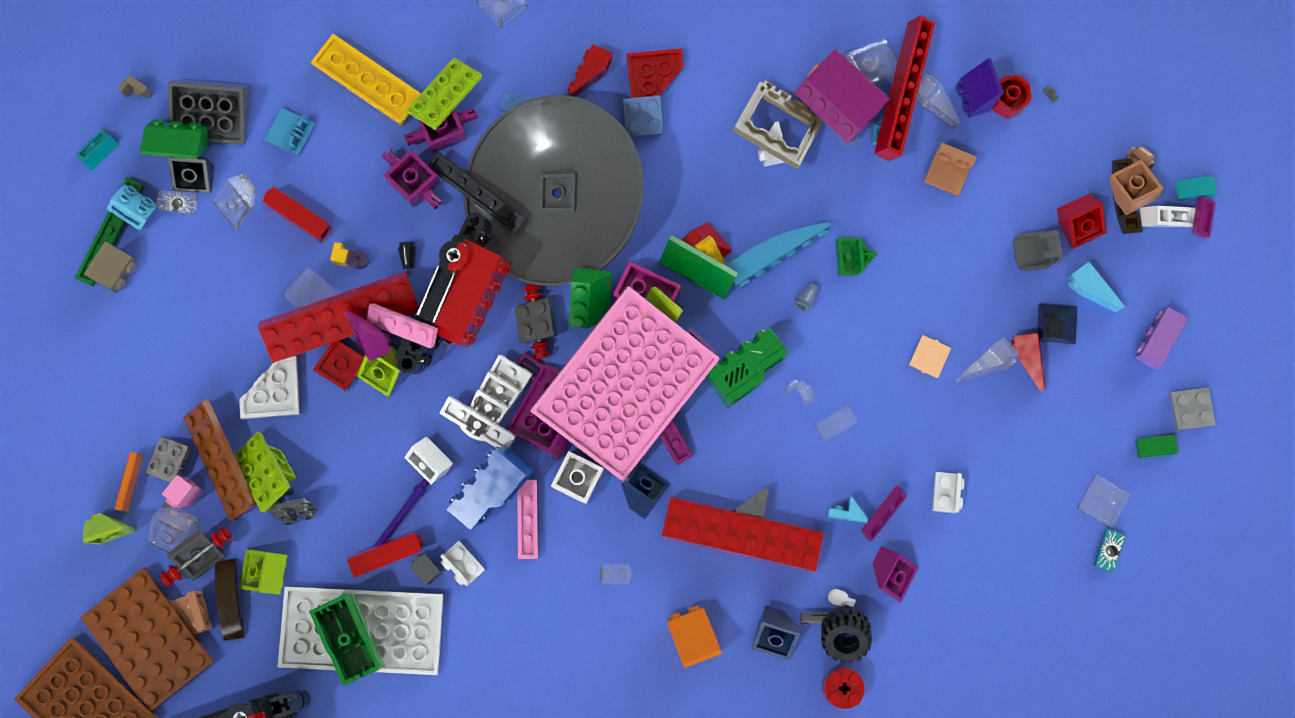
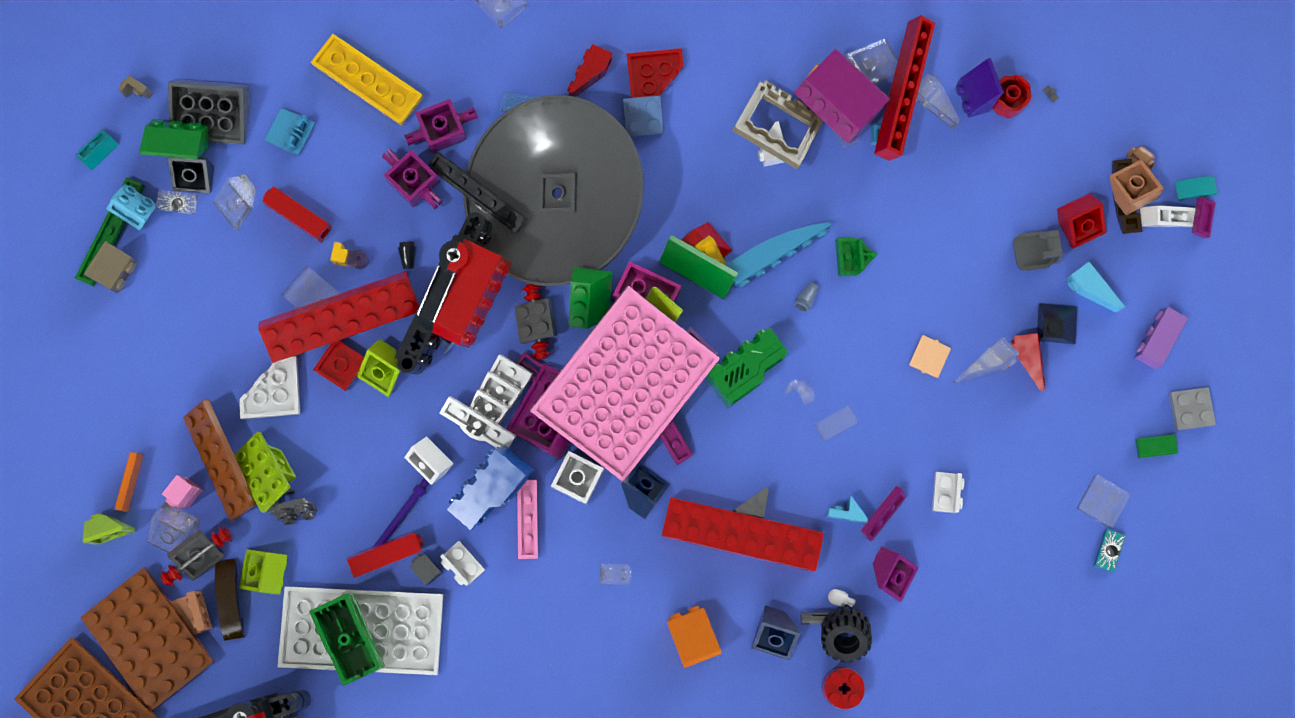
(168, 459): light grey hinge -> none
(369, 336): magenta slope -> none
(402, 325): bright pink plate -> none
(444, 93): lime bracket -> none
(949, 169): nougat bracket -> none

